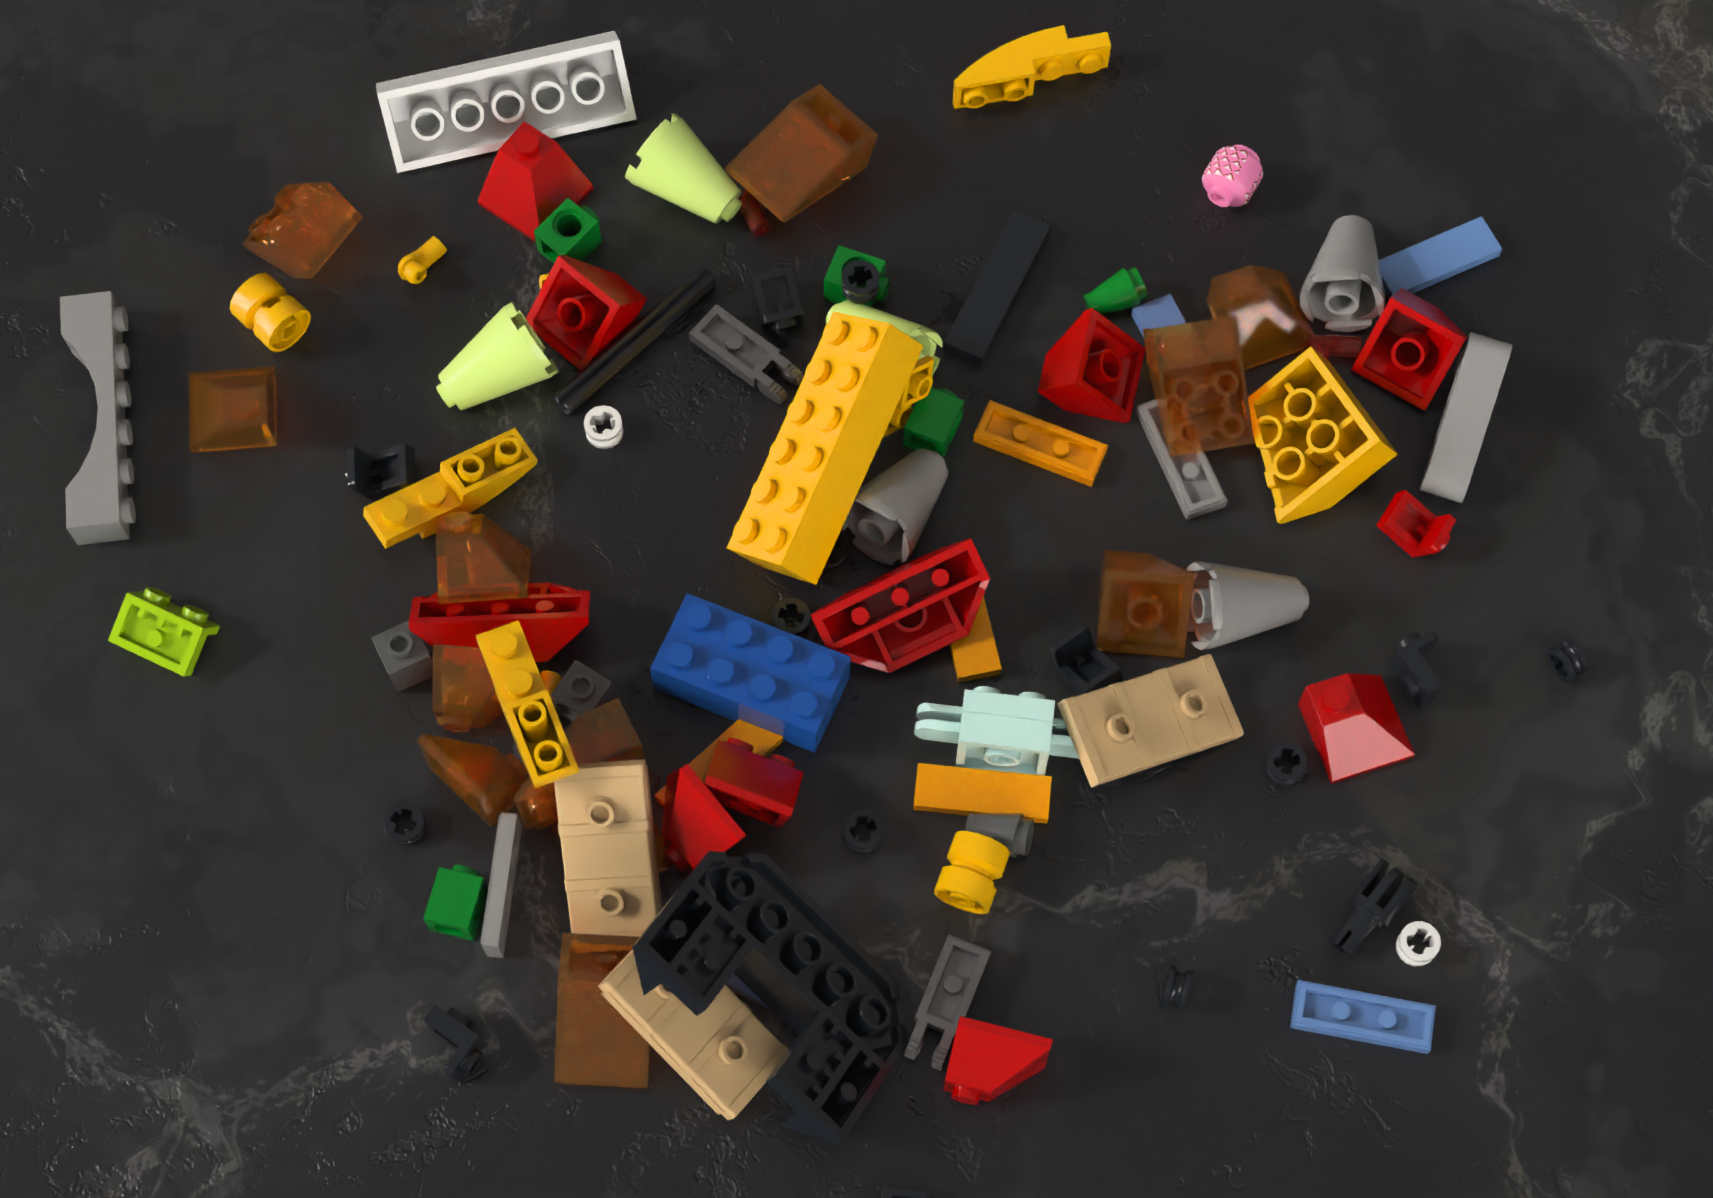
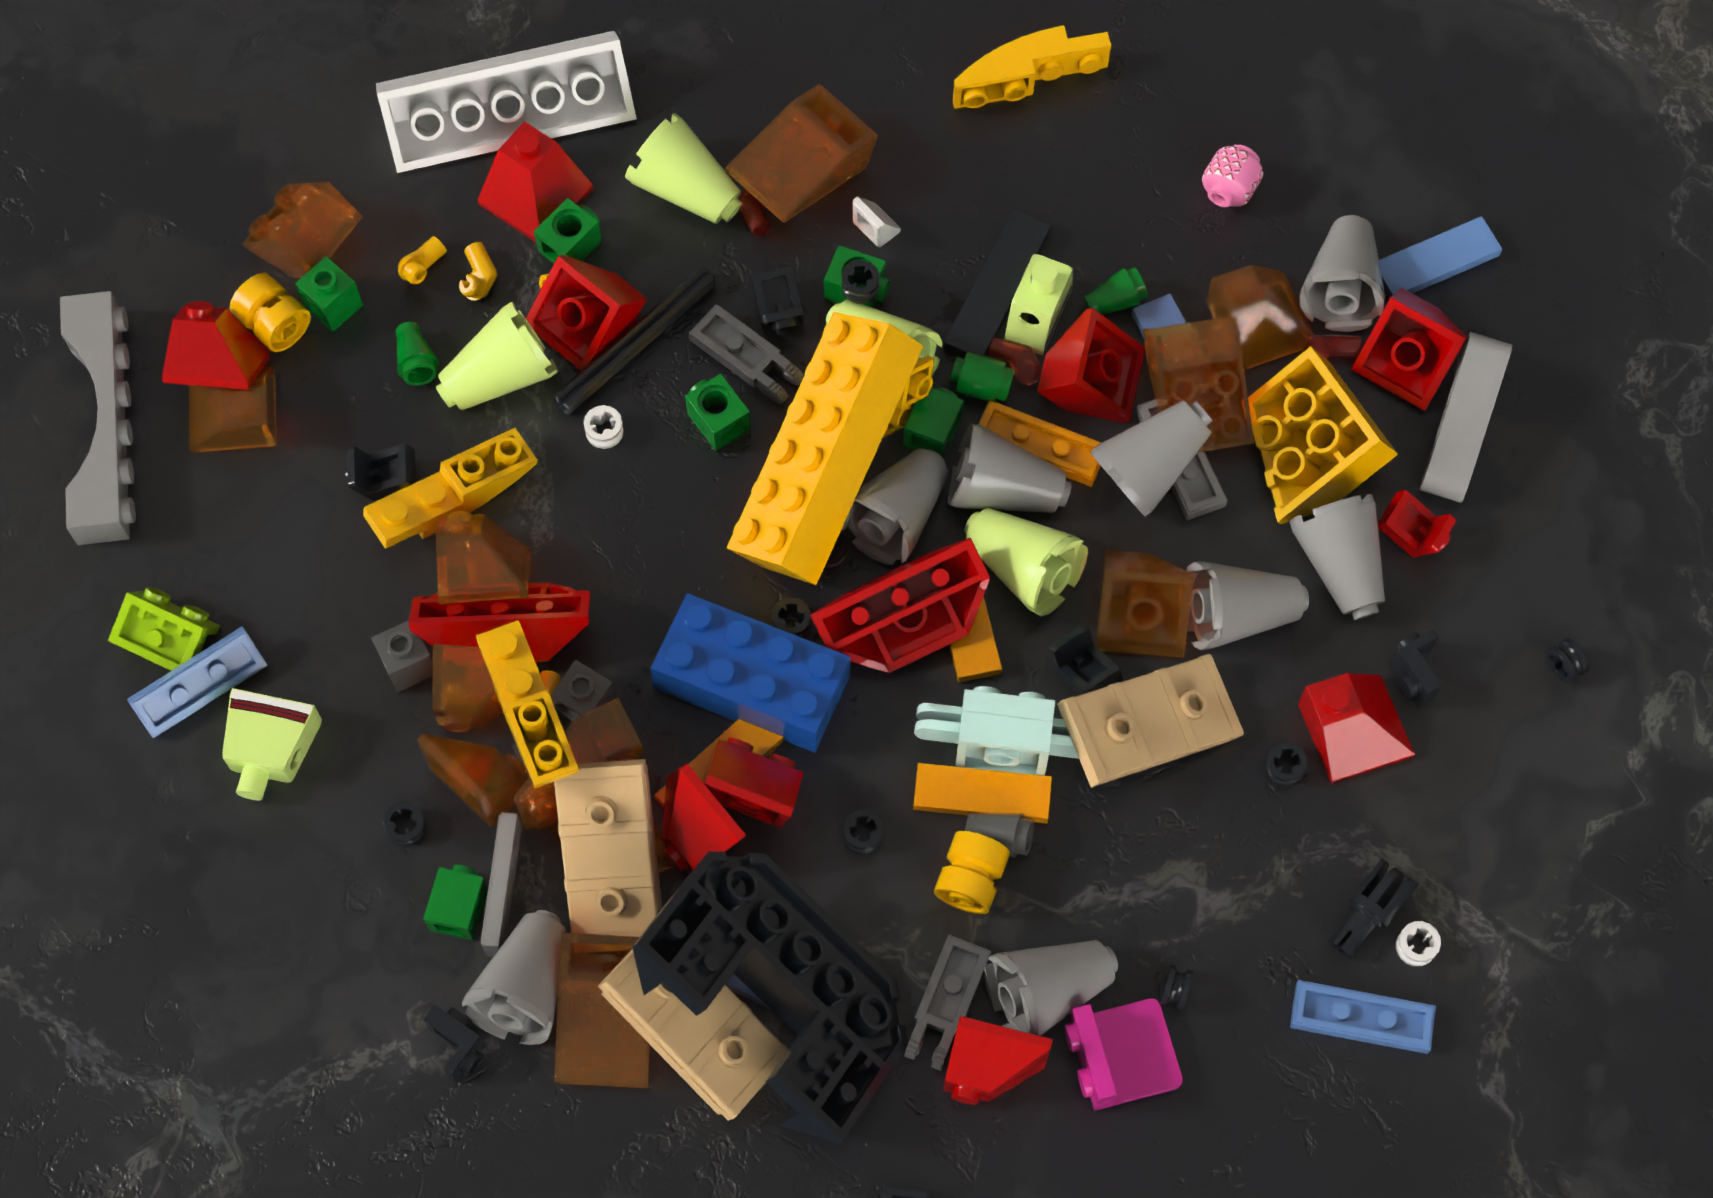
(197, 682): none -> medium blue tile
(212, 349): none -> red slope
(266, 739): none -> yellowish green torso
(329, 294): none -> green brick
(414, 356): none -> green cone
(482, 275): none -> yellow arm
(520, 982): none -> light grey cone
(722, 427): none -> green brick
(873, 221): none -> white slope
(982, 377): none -> green brick
(1004, 476): none -> light grey cone
(1020, 357): none -> clear red arm
(1028, 557): none -> yellowish green cone
(1043, 294): none -> yellowish green torso
(1047, 982): none -> light grey cone
(1123, 1053): none -> dark pink bracket
(1154, 453): none -> light grey cone
(1346, 553): none -> light grey cone

